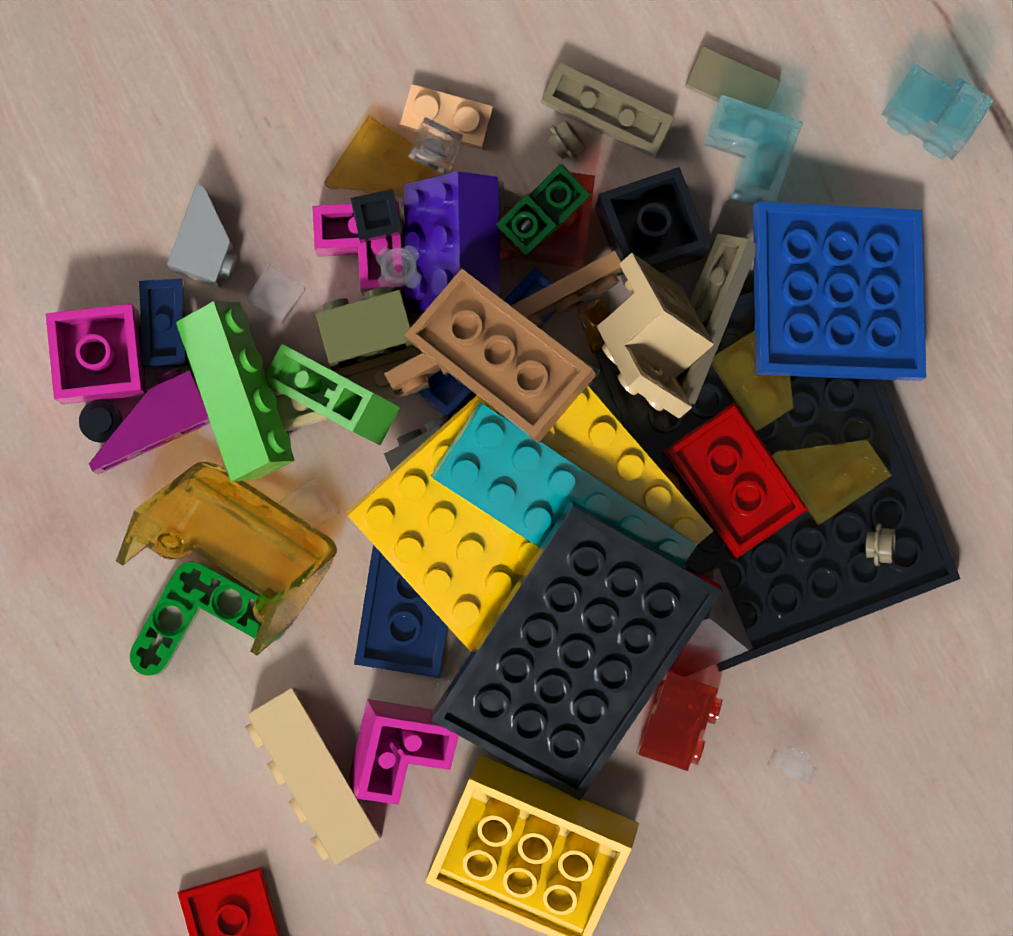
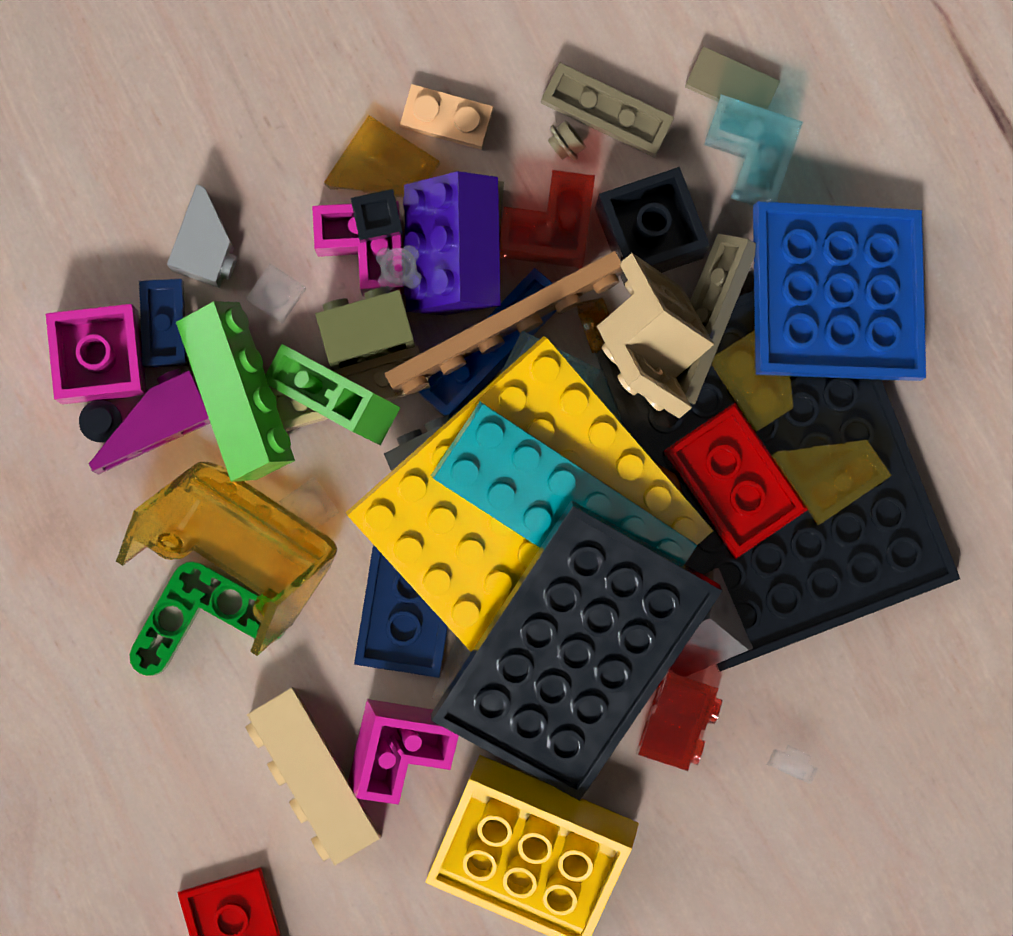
(435, 146): clear plate -> none
(500, 355): medium nougat plate -> none
(544, 209): dark green slope -> none
(881, 545): dark tan plate -> none
(936, 111): clear light blue brick -> none

